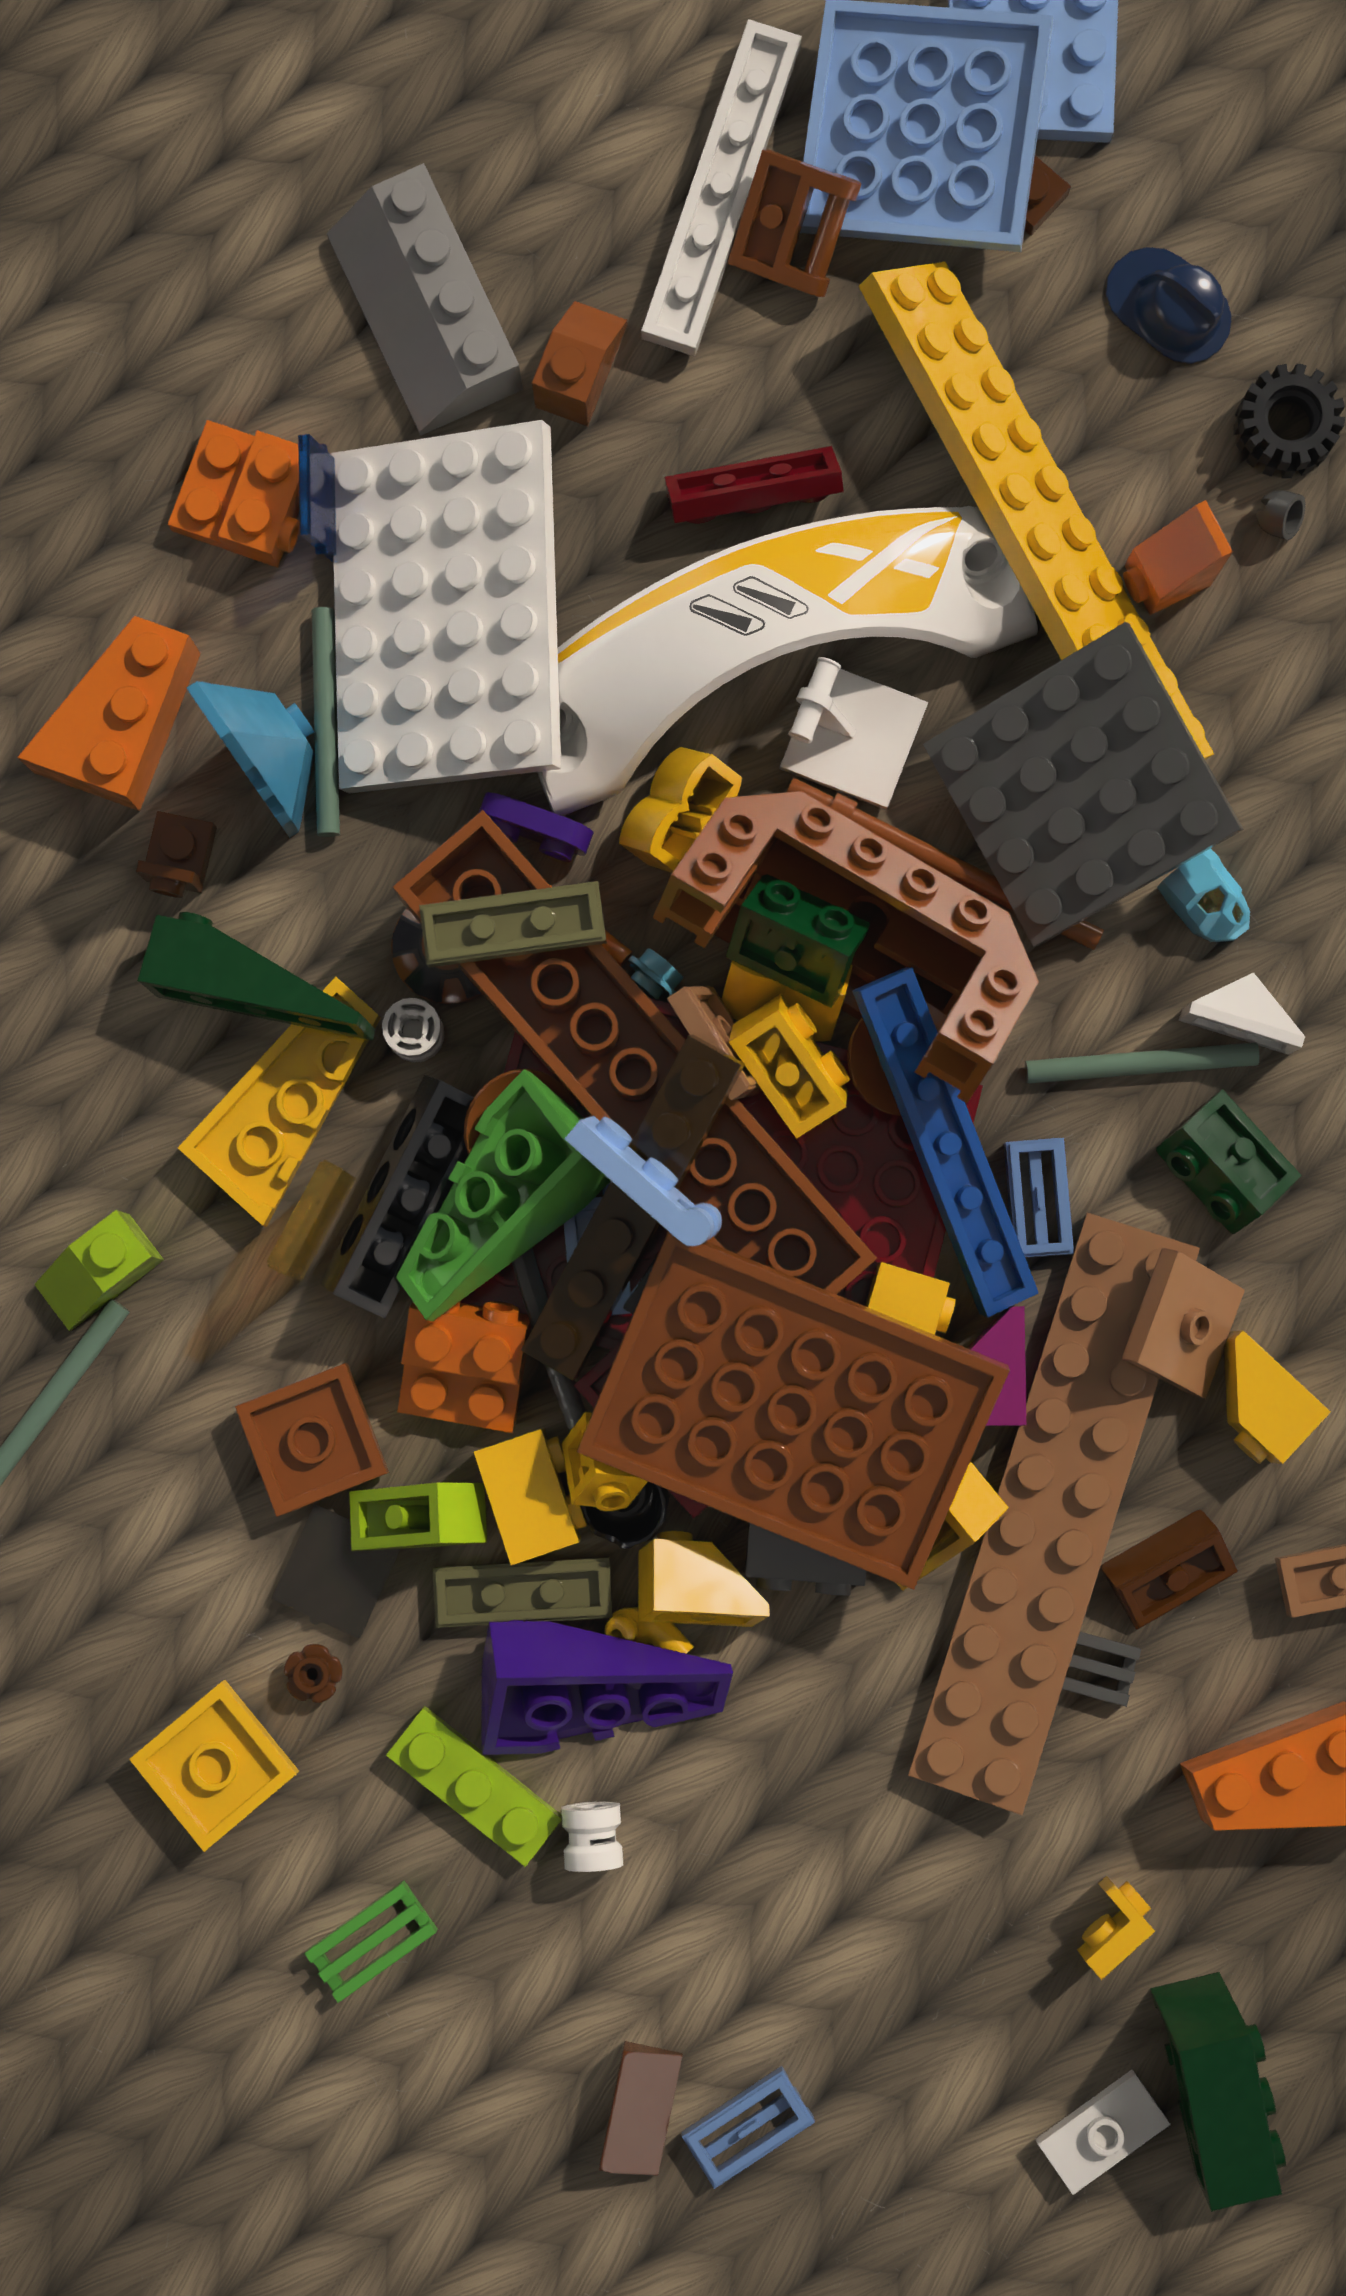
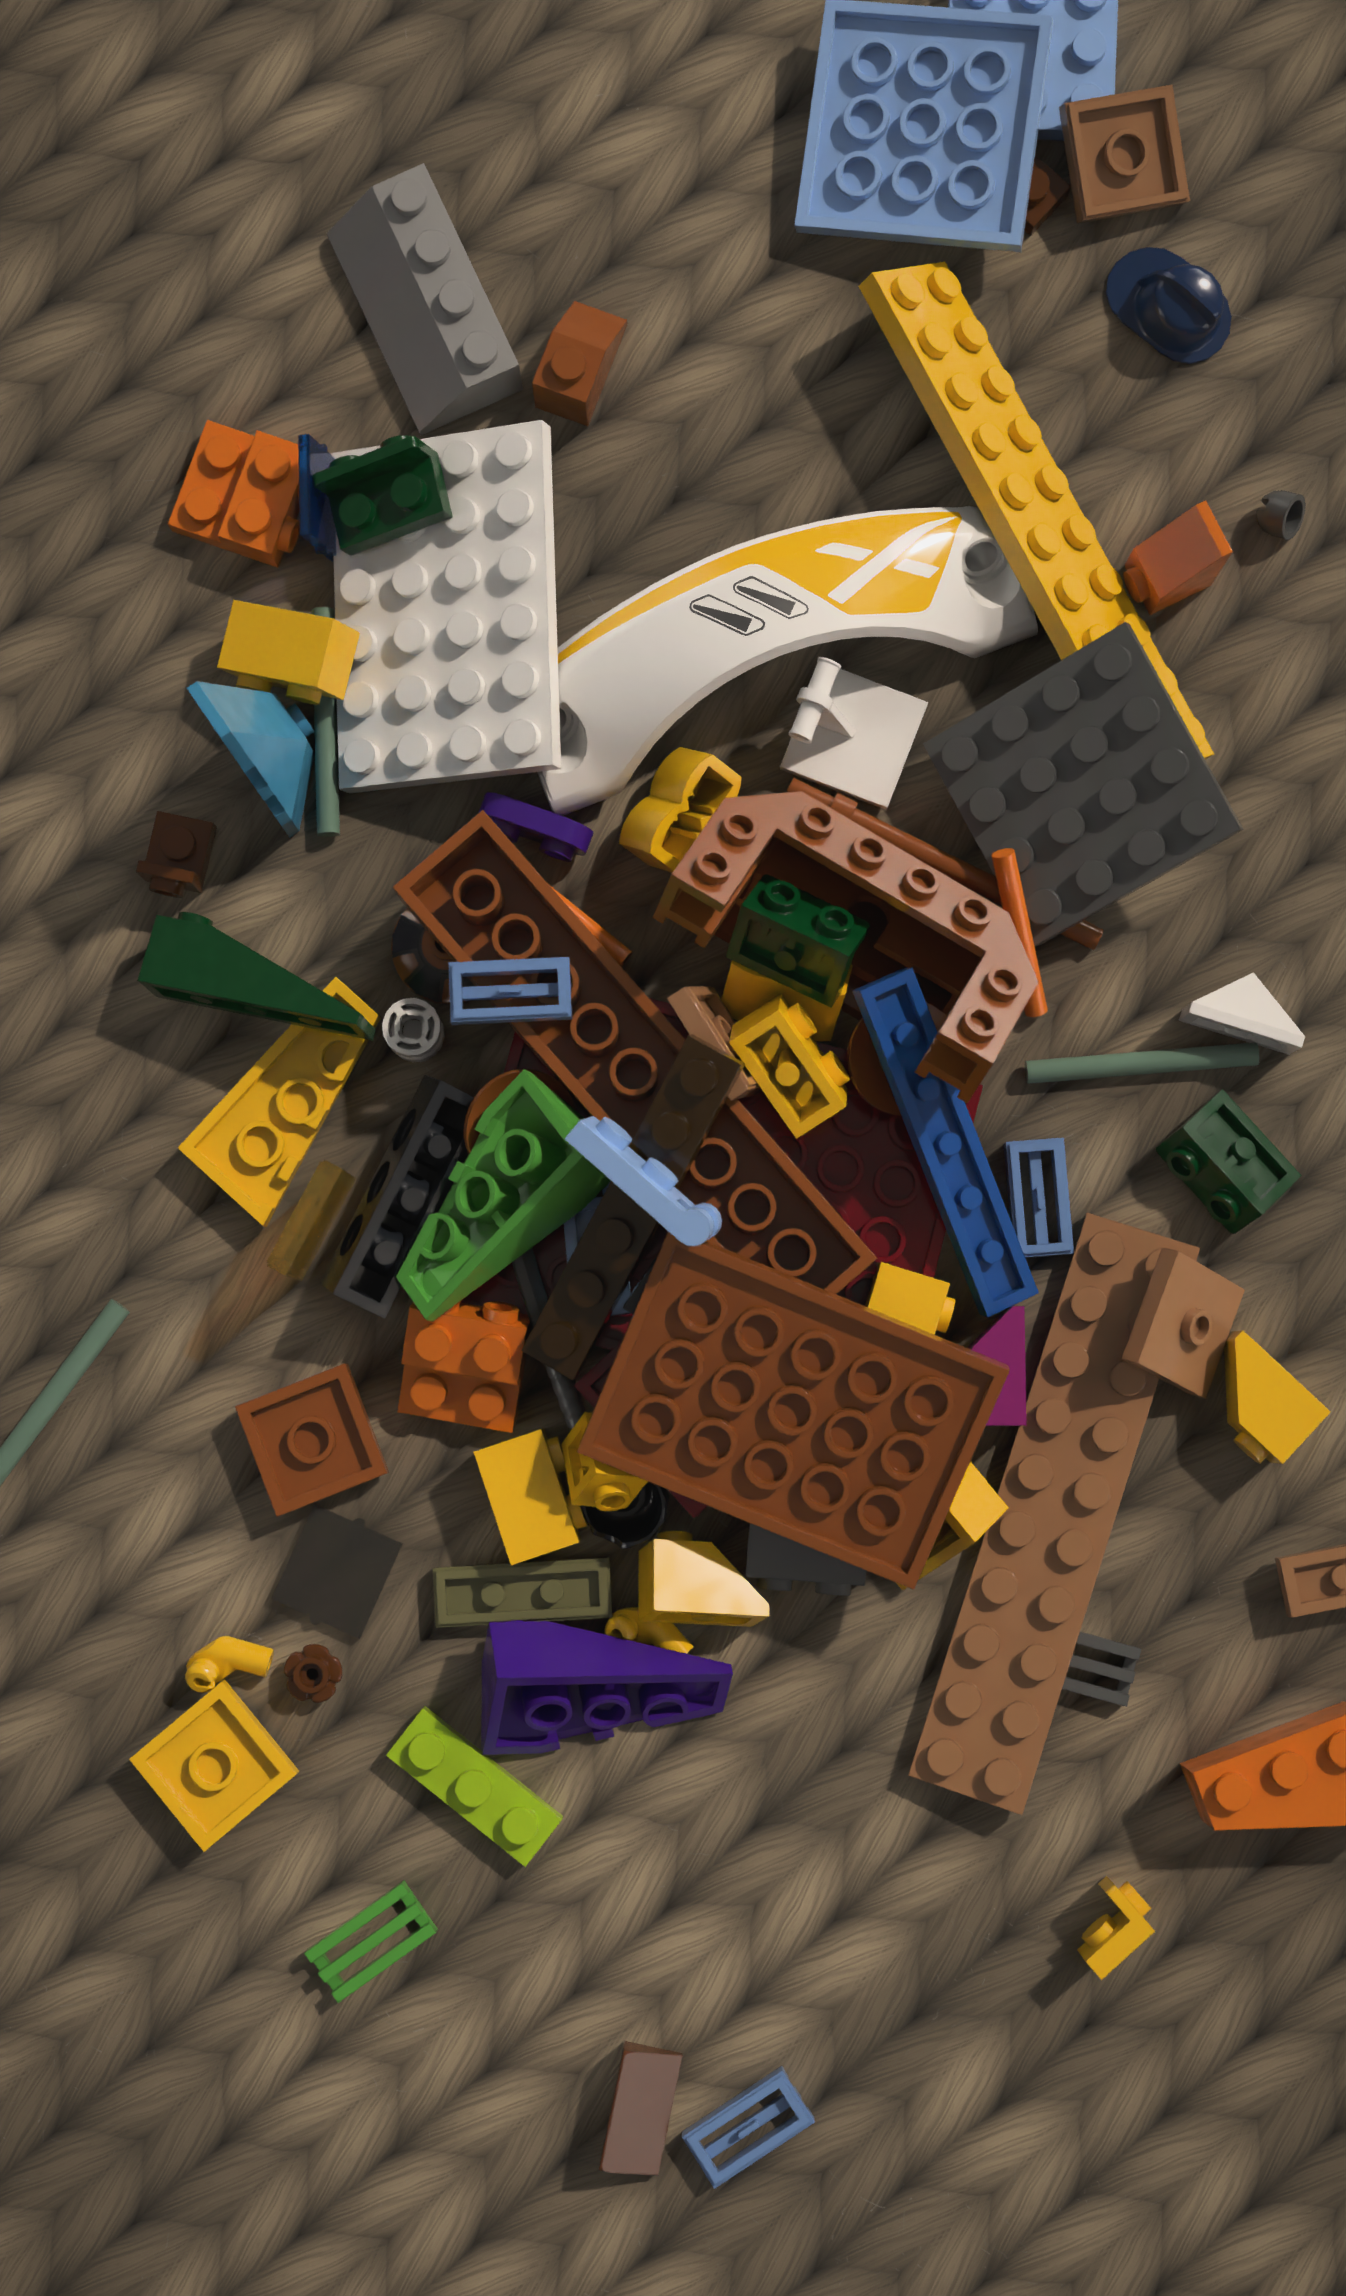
(97, 1268): lime slope -> none
(118, 716): orange wedge -> none
(222, 1658): none -> yellow arm
(288, 651): none -> yellow brick
(384, 493): none -> dark green bracket
(418, 1516): lime slope -> none
(510, 1014): none -> medium blue tile
(512, 924): olive tile -> none
(592, 1836): white wheel -> none
(654, 975): medium azure plate -> none
(721, 187): white plate -> none
(754, 485): dark red plate -> none
(776, 215): dark orange plate -> none
(1014, 902): none -> orange bar
(1102, 2132): white plate -> none
(1124, 153): none -> medium nougat plate
(1169, 1568): reddish brown slope -> none
(1207, 898): medium azure rock -> none
(1221, 2091): dark green wedge -> none
(1312, 398): black tyre -> none

